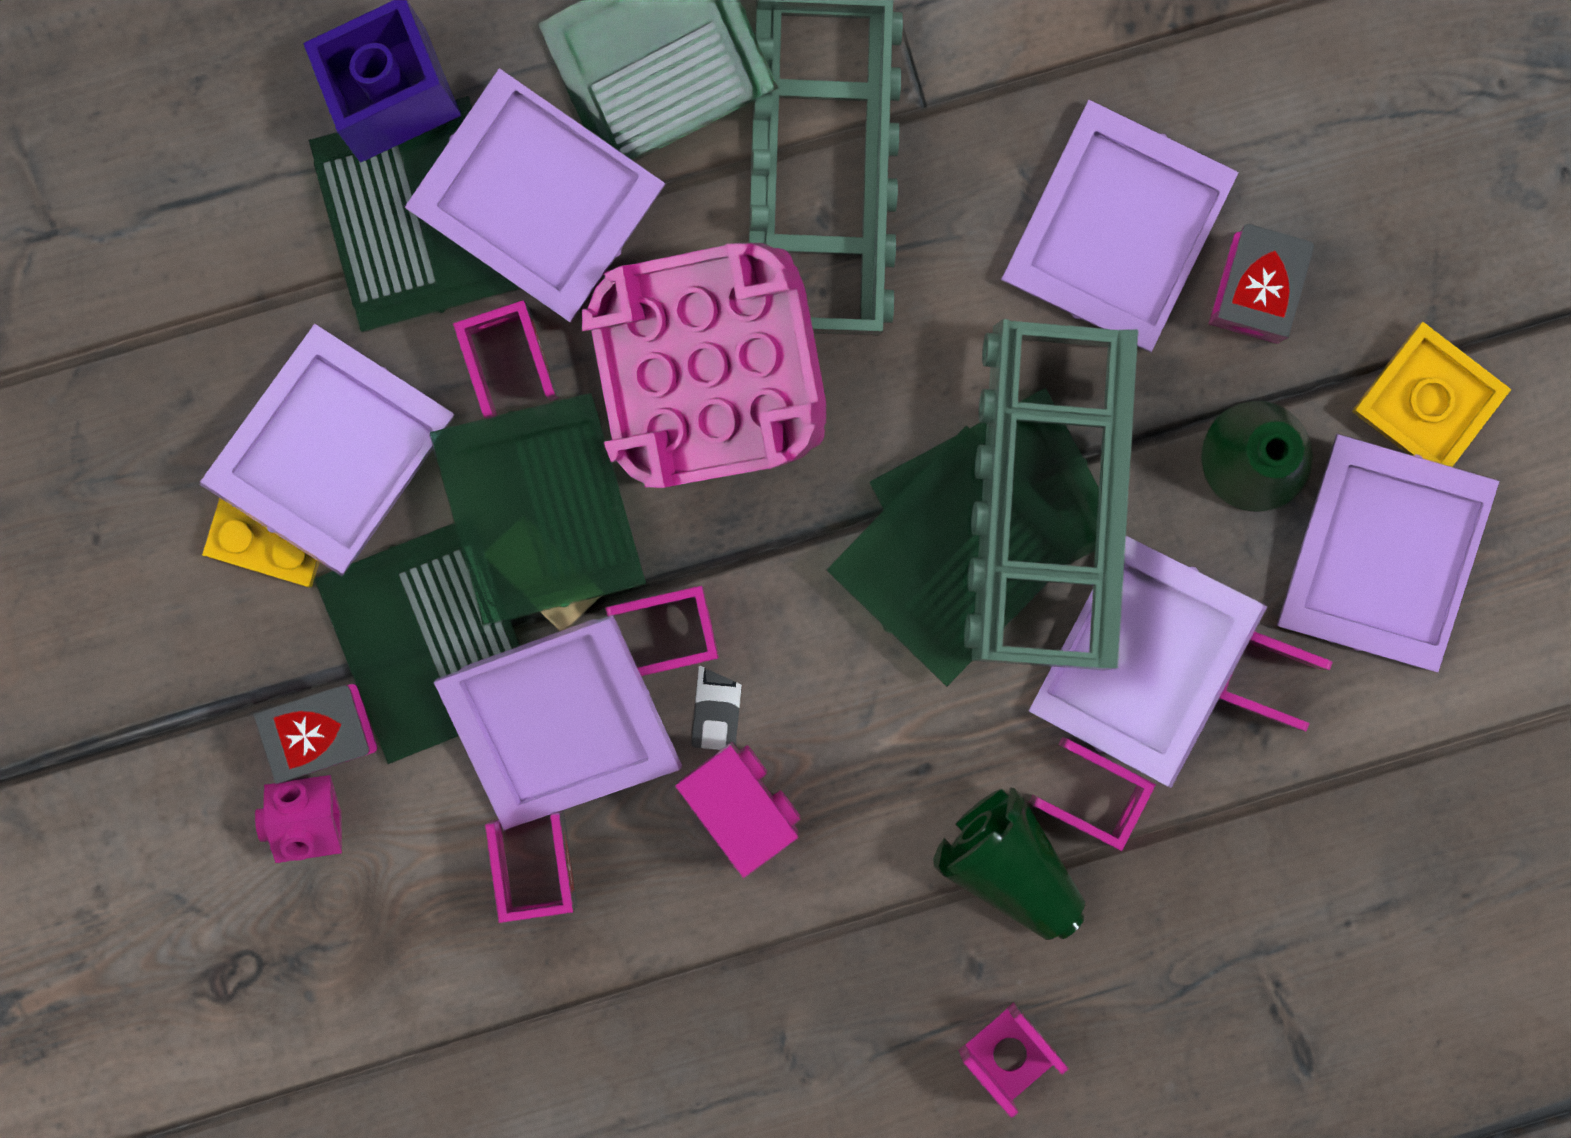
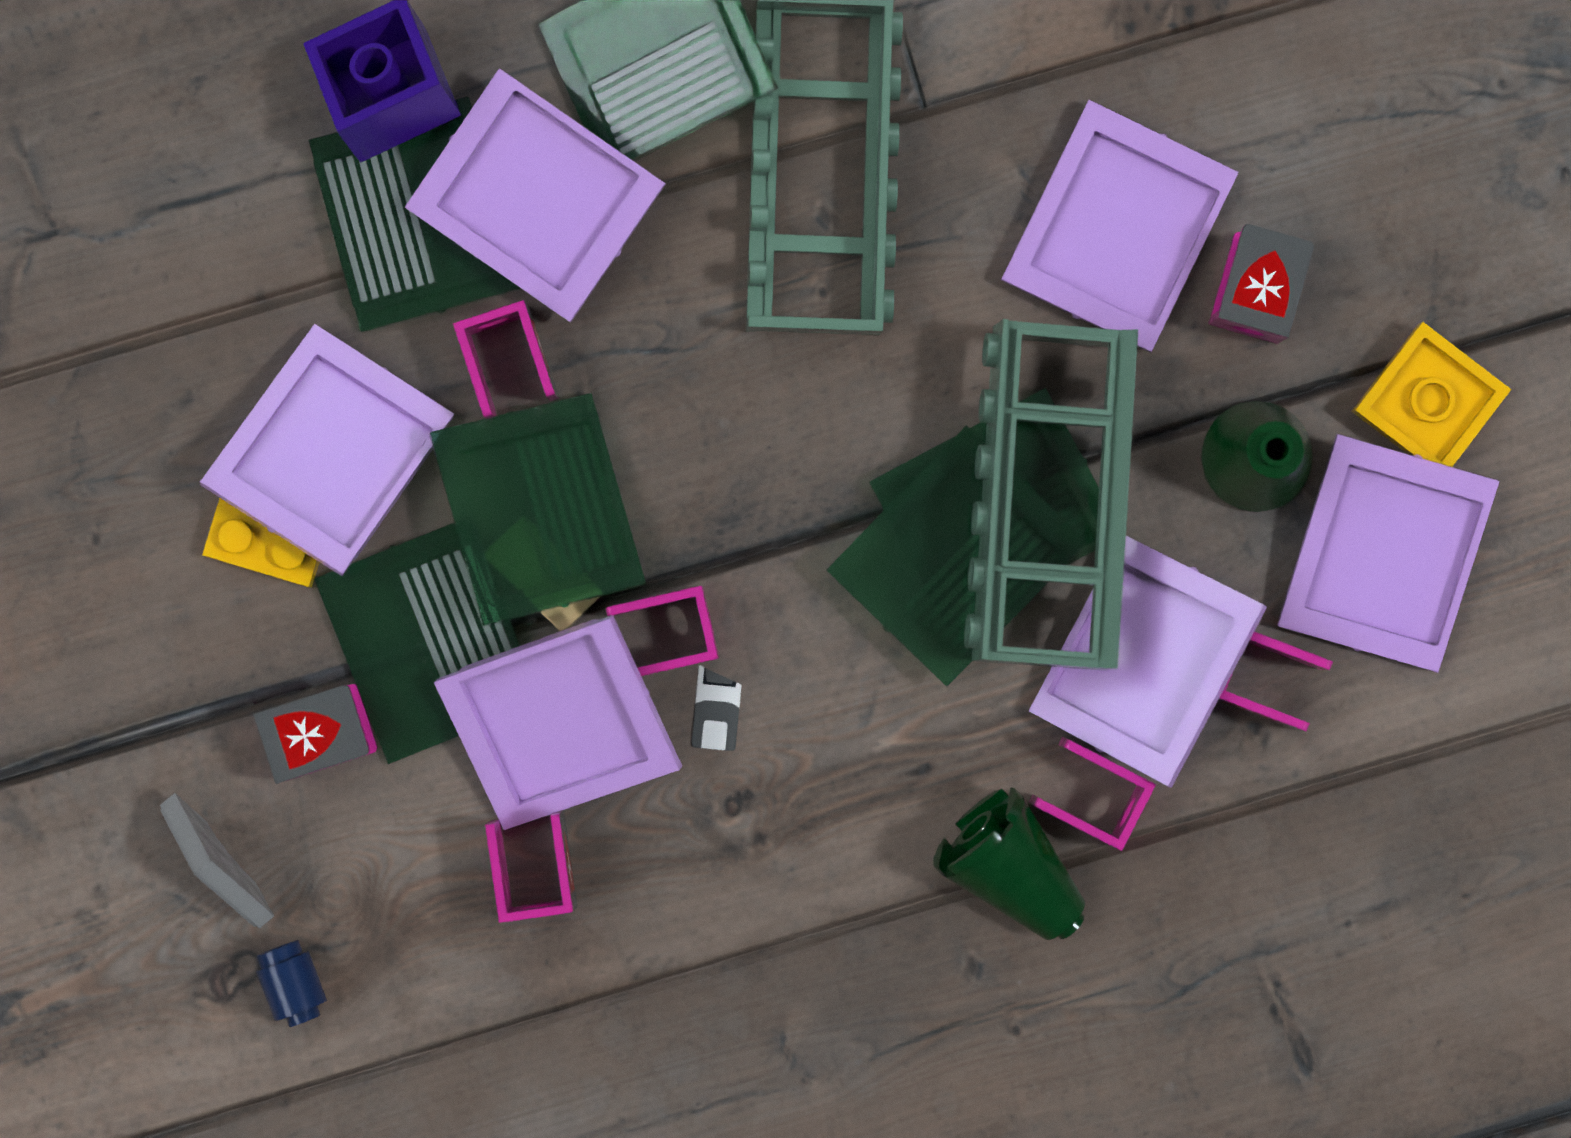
(213, 863): none -> light grey tile
(290, 983): none -> dark blue brick
(300, 819): dark pink brick -> none
(707, 364): dark pink plate -> none
(739, 808): dark pink brick -> none
(1002, 1083): dark pink piece -> none

